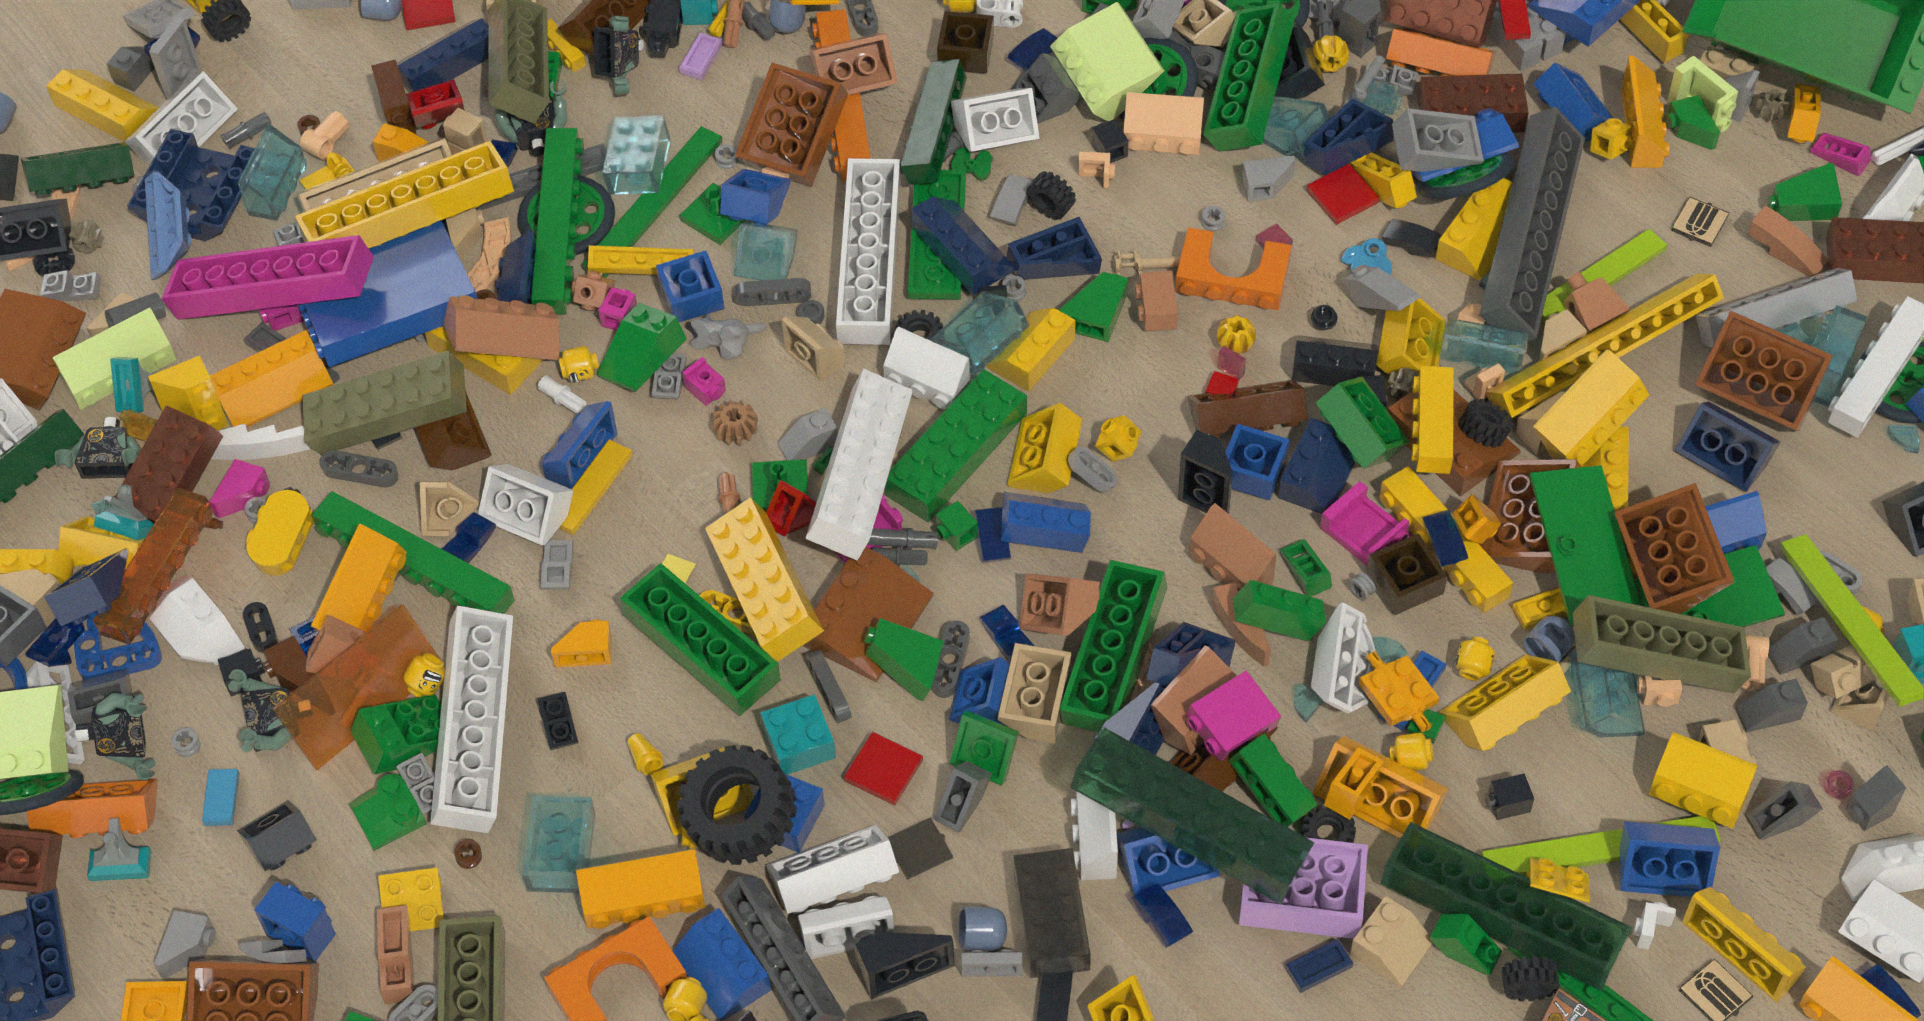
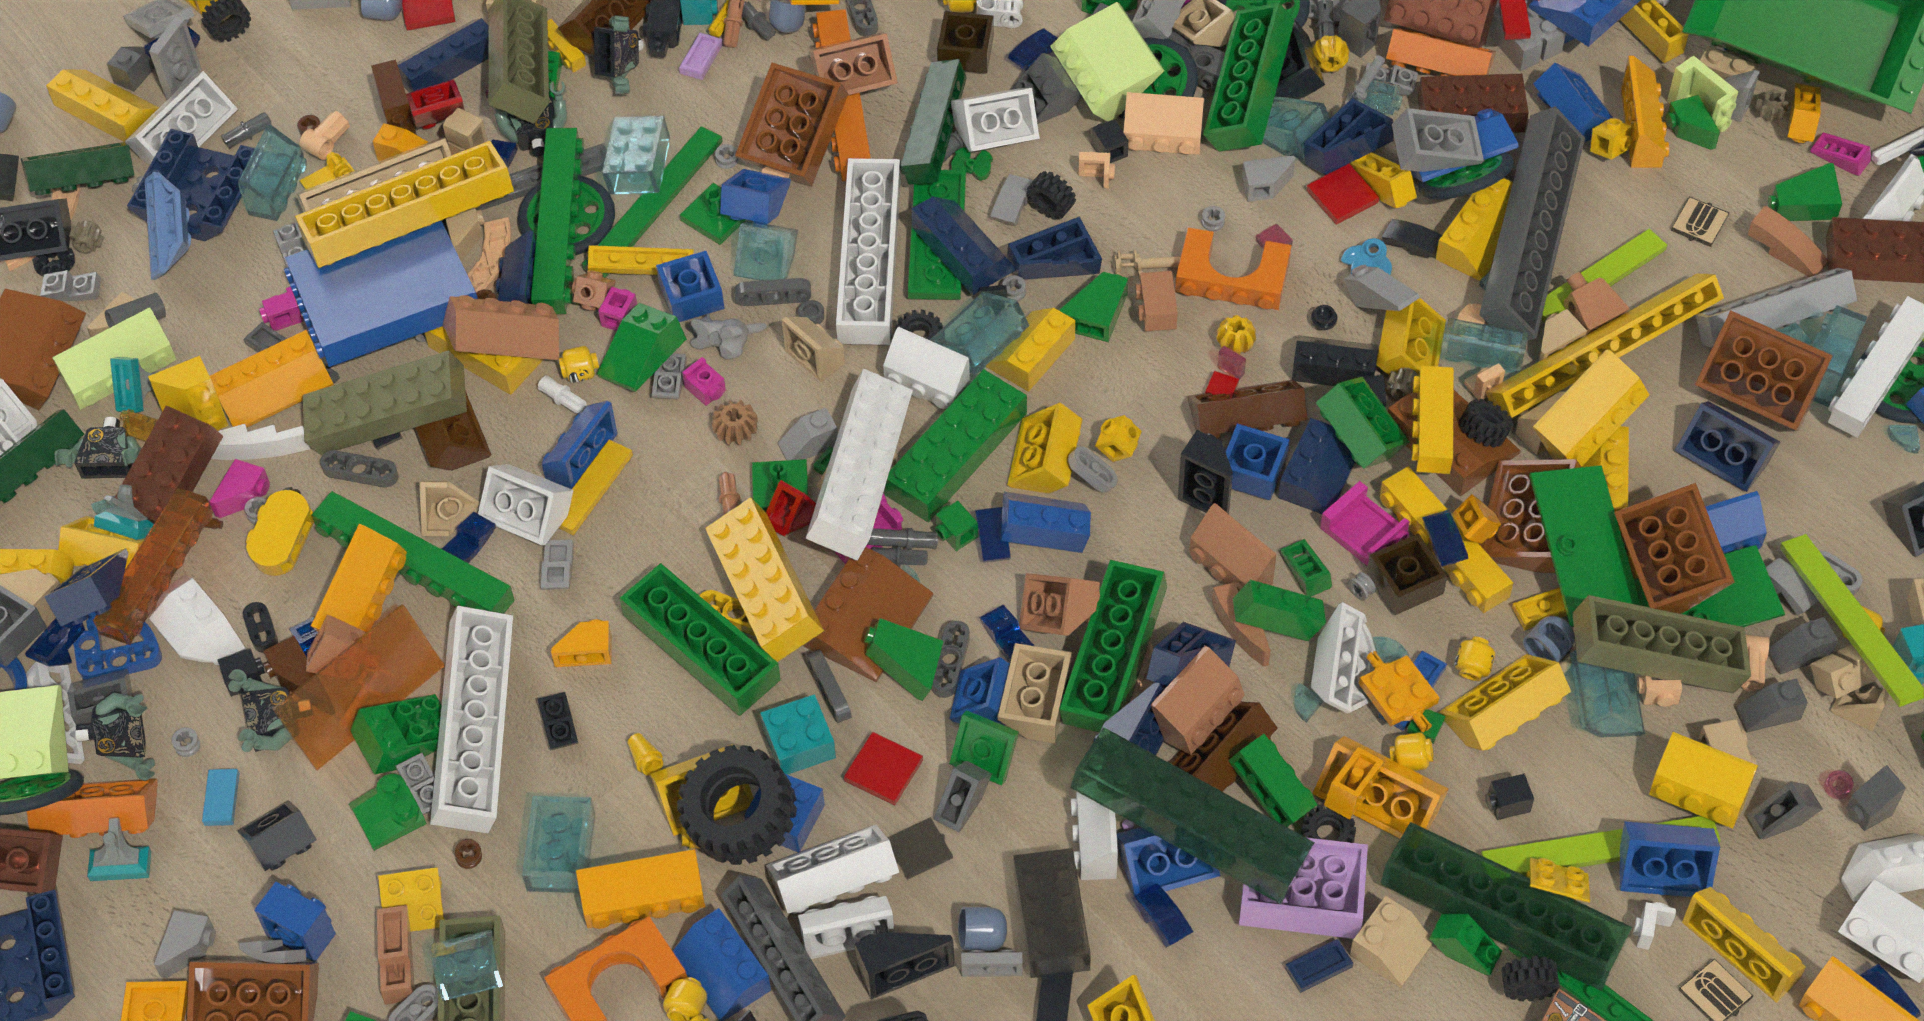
(268, 277): dark pink brick -> none
(424, 675): yellow head -> none
(466, 965): none -> clear light blue slope
(679, 566): light yellow sticker -> none
(1232, 715): dark pink panel -> none

